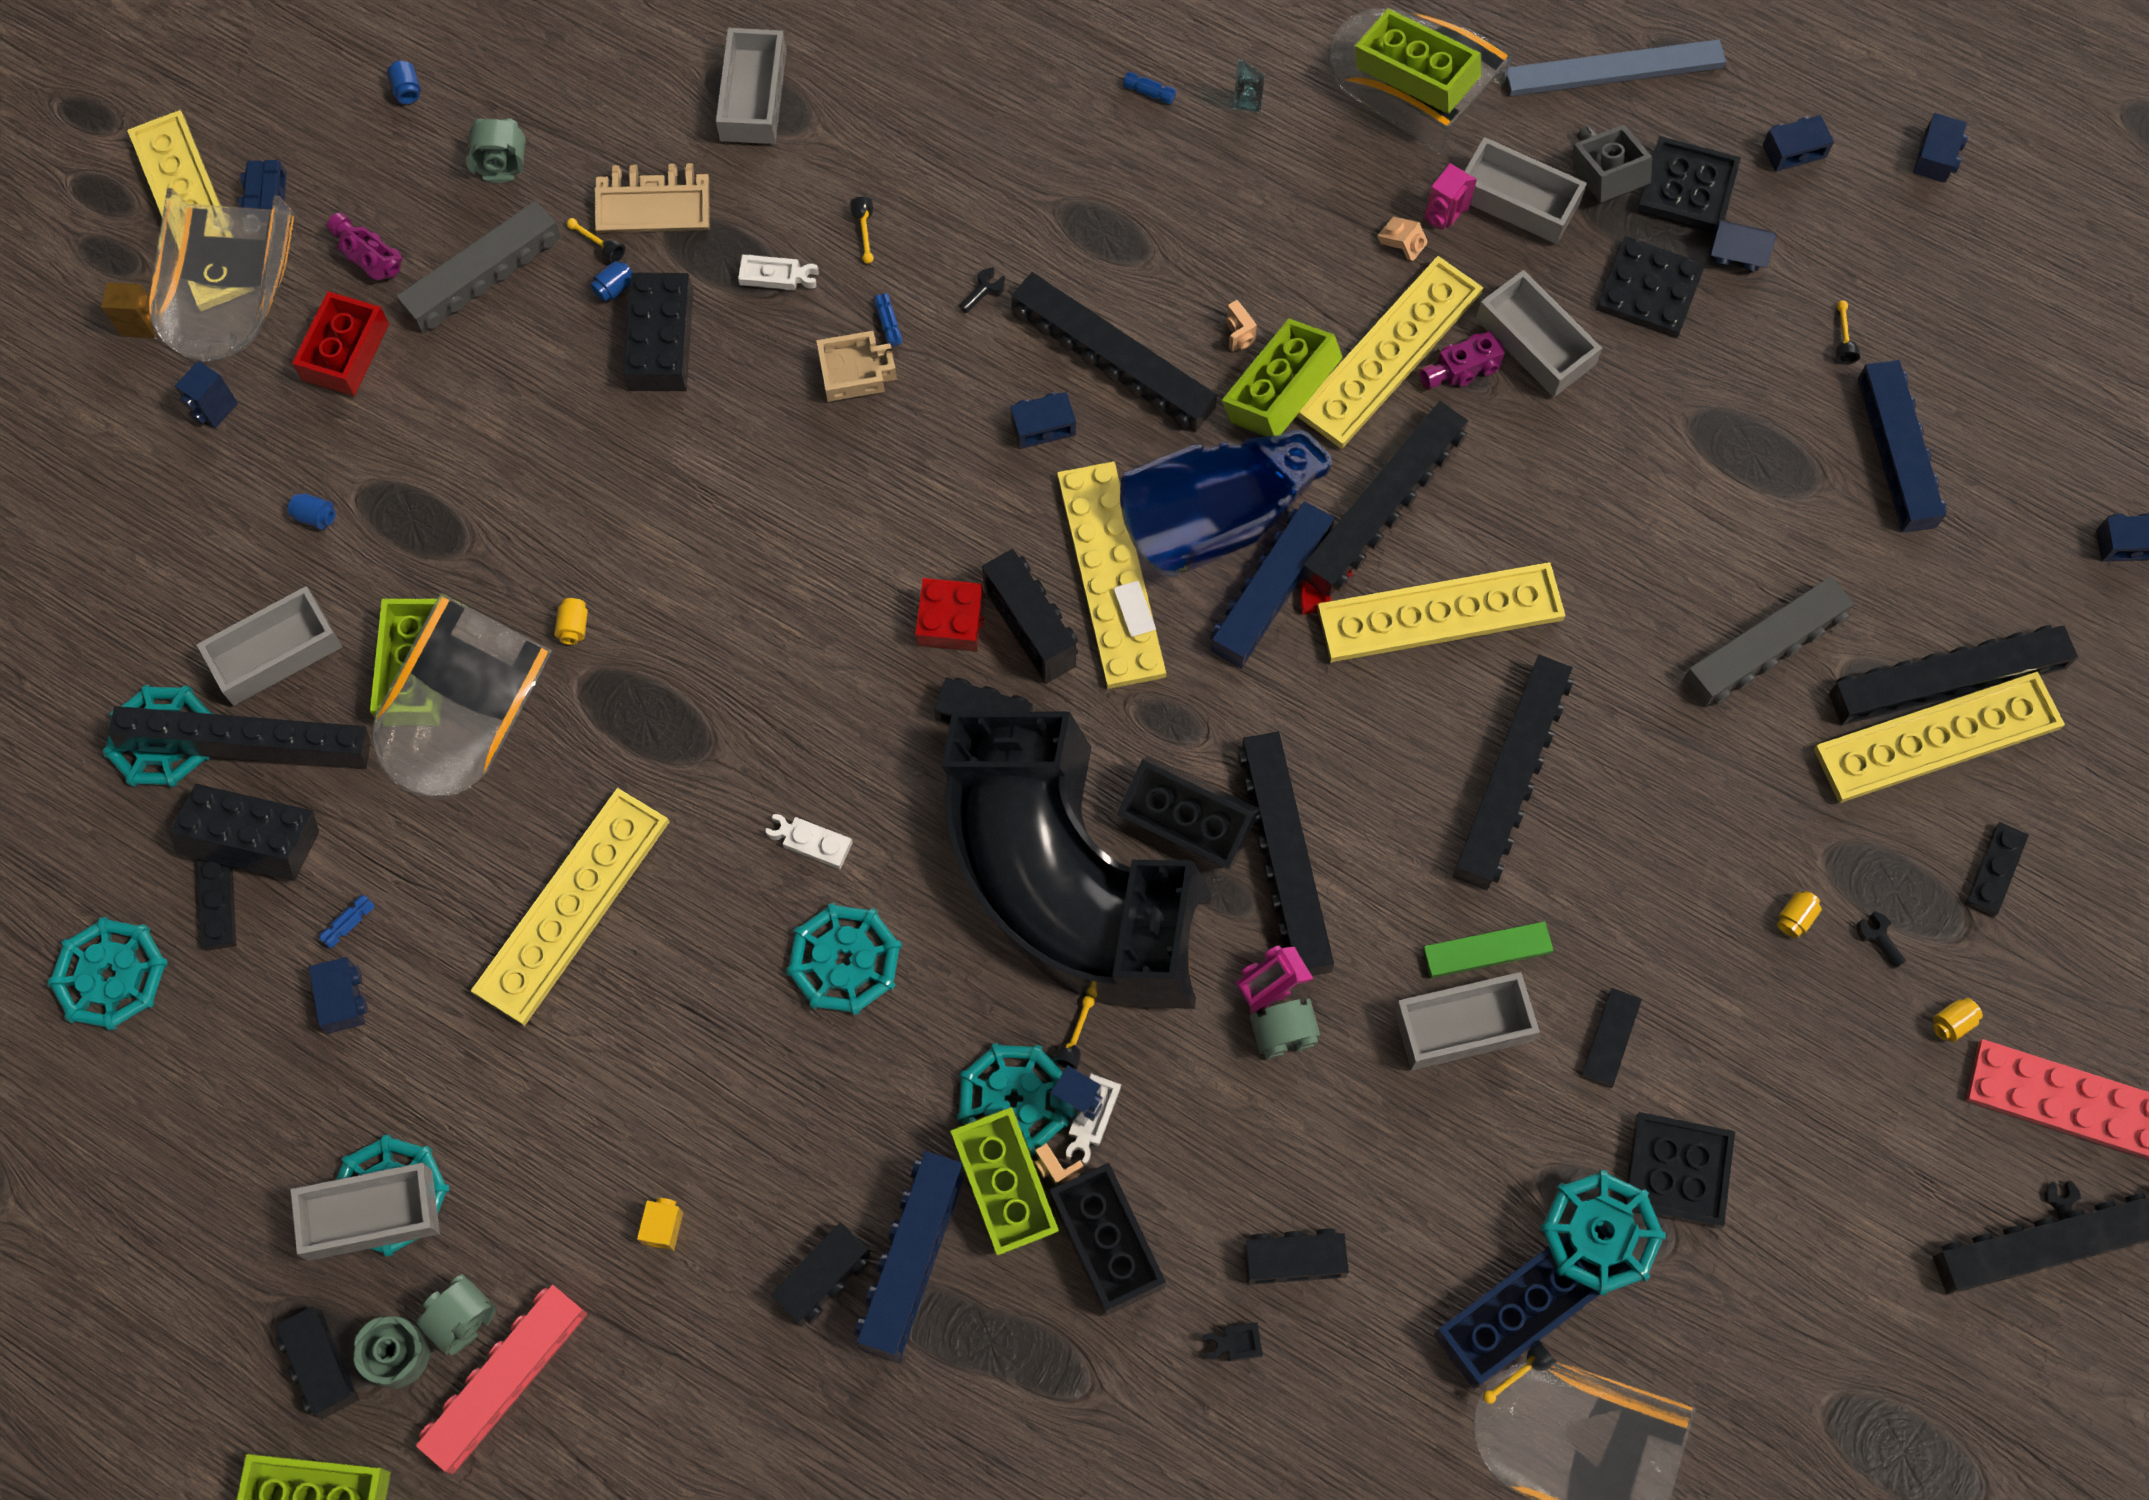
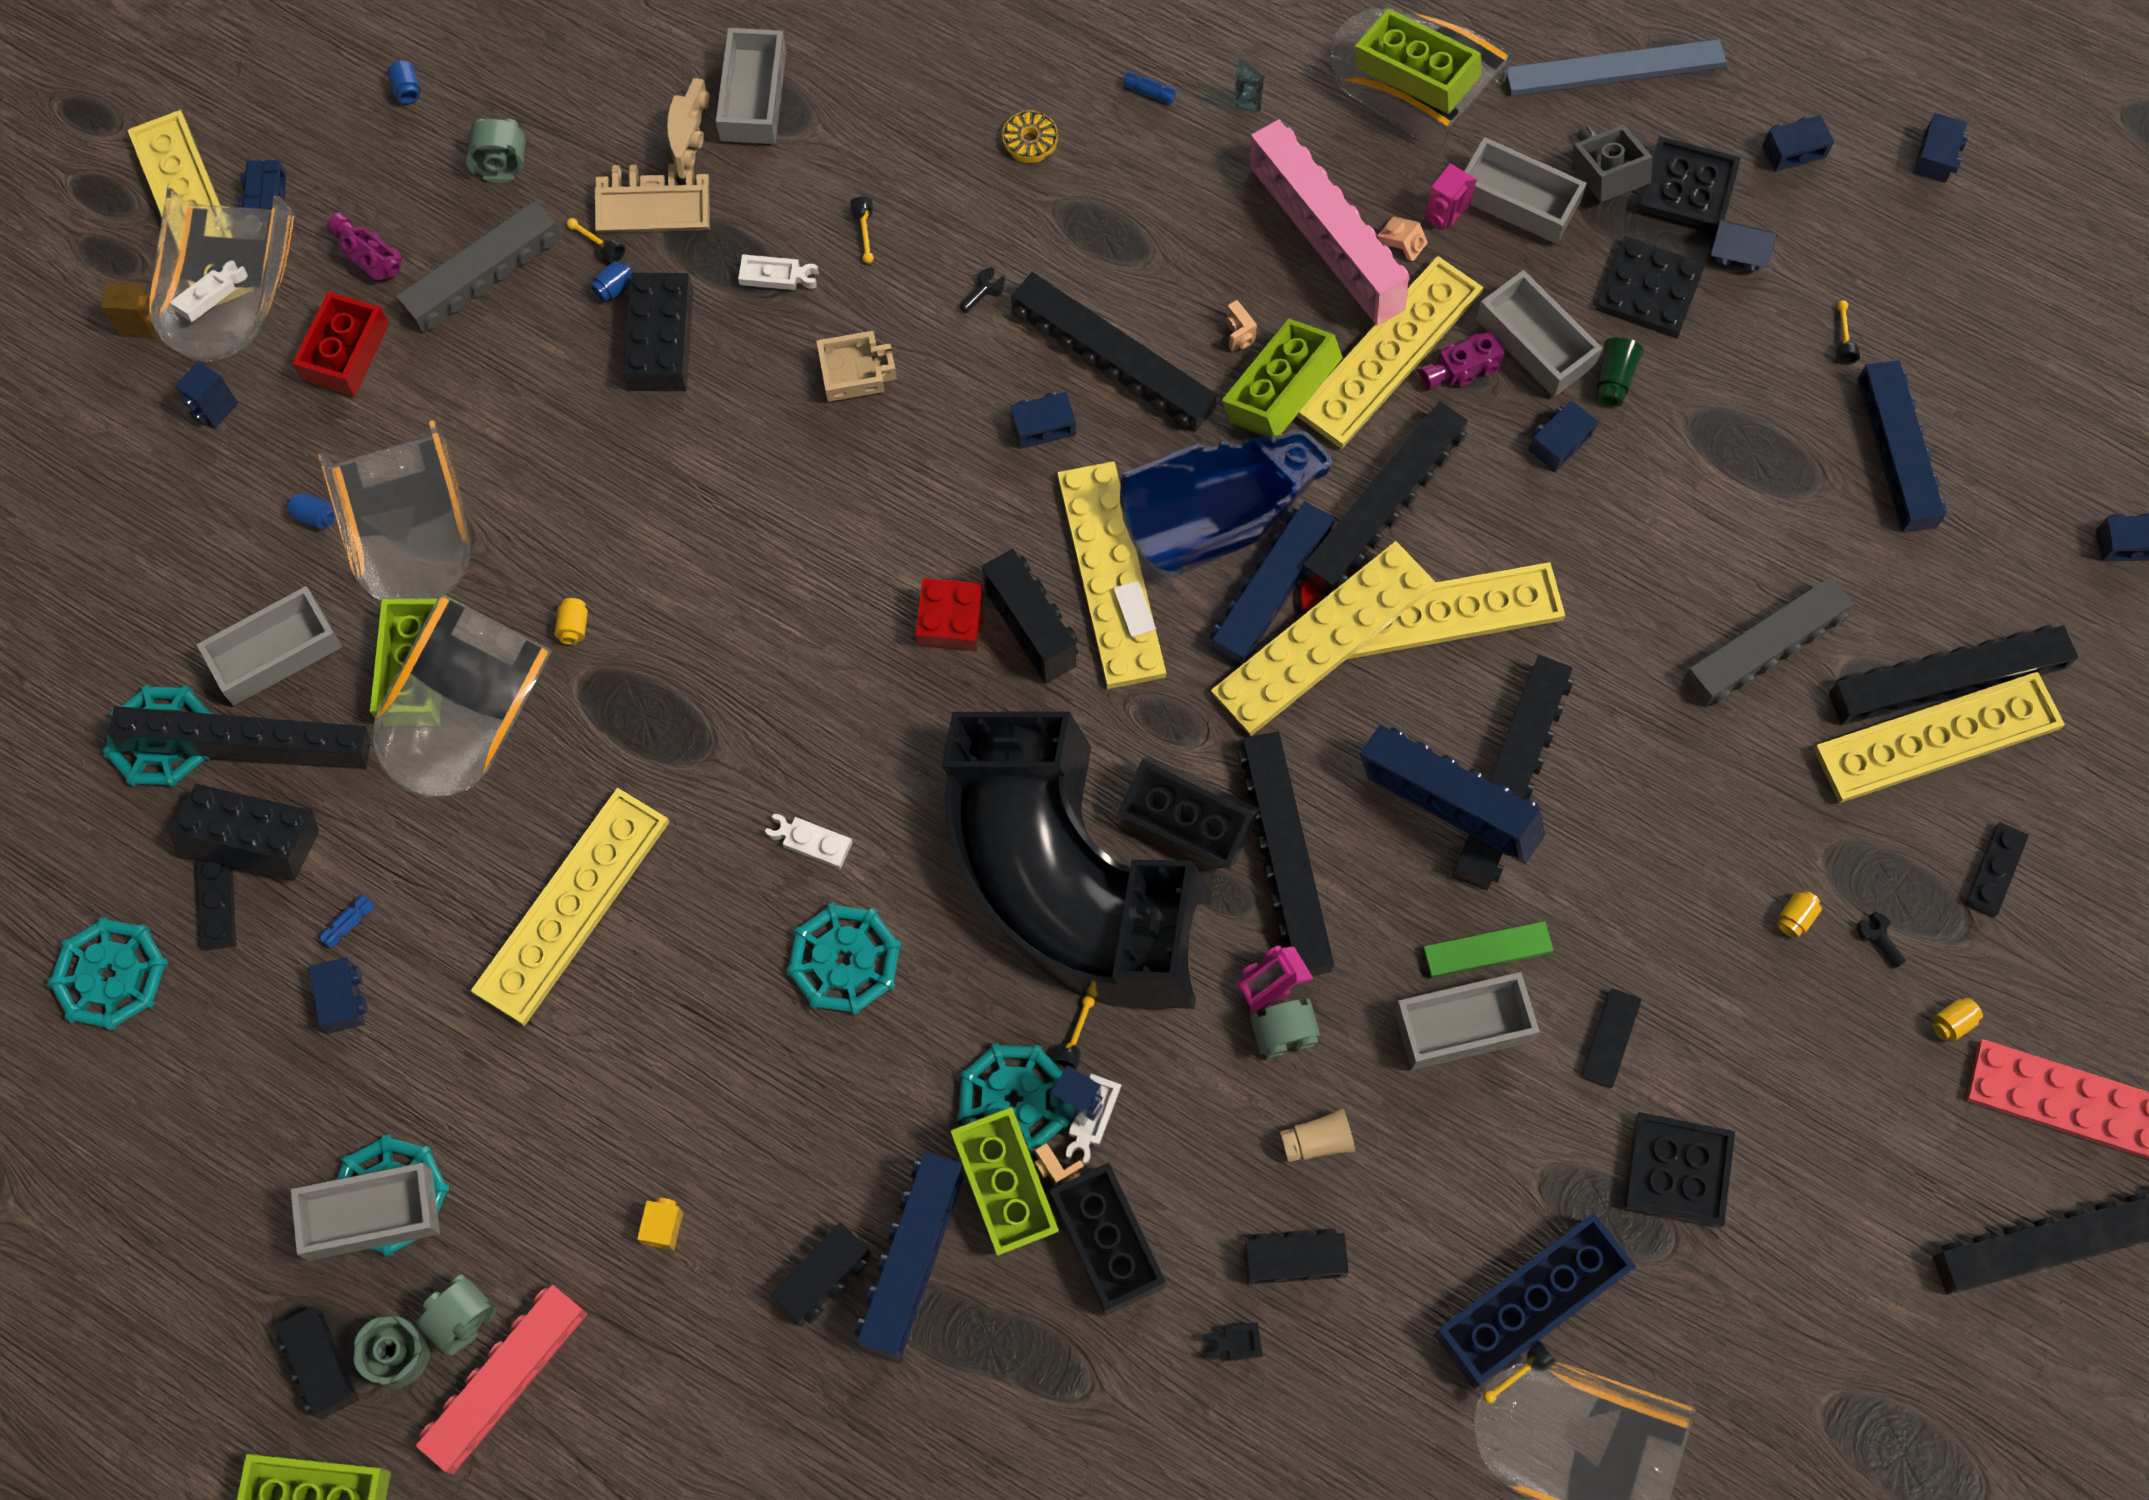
(208, 291): none -> white plate
(401, 518): none -> clear windscreen
(684, 125): none -> tan slope
(888, 319): blue axle -> none
(962, 696): black brick -> none
(1033, 123): none -> tile
(1318, 1137): none -> tan plant
(1323, 638): none -> light yellow plate
(1329, 222): none -> bright pink brick
(1453, 793): none -> dark blue brick
(1563, 435): none -> dark blue brick
(1585, 1239): teal plate -> none
(1617, 370): none -> dark green plant
(2062, 1204): black bar -> none

